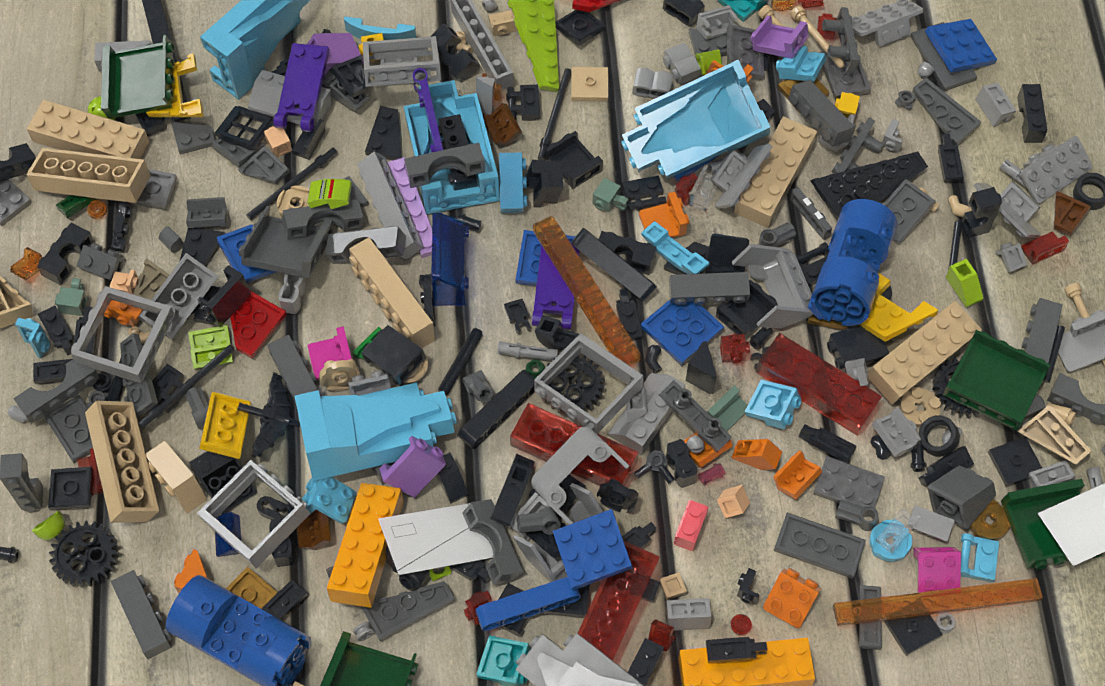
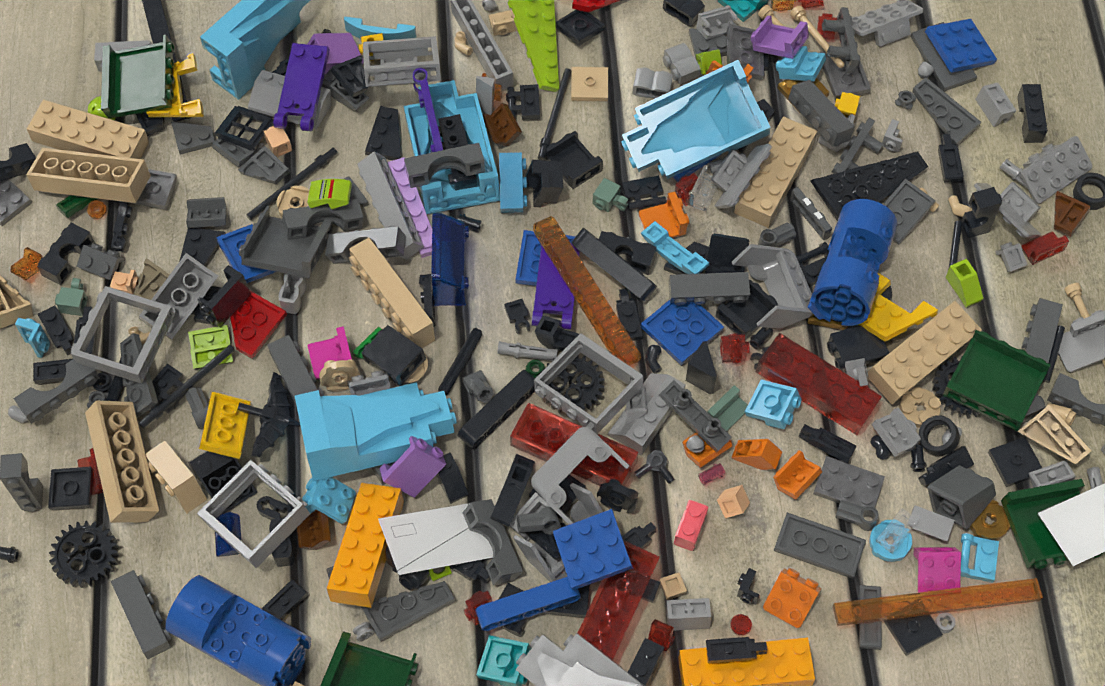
(50, 527): lime helmet -> none
(72, 428): dark grey tile -> none
(123, 313): orange bracket -> none
(170, 239): dark grey brick -> none
(192, 567): orange slope -> none
(252, 588): pearl gold plate -> none
(309, 141): black panel -> none
(461, 64): black arch -> none
(679, 461): black brick -> none

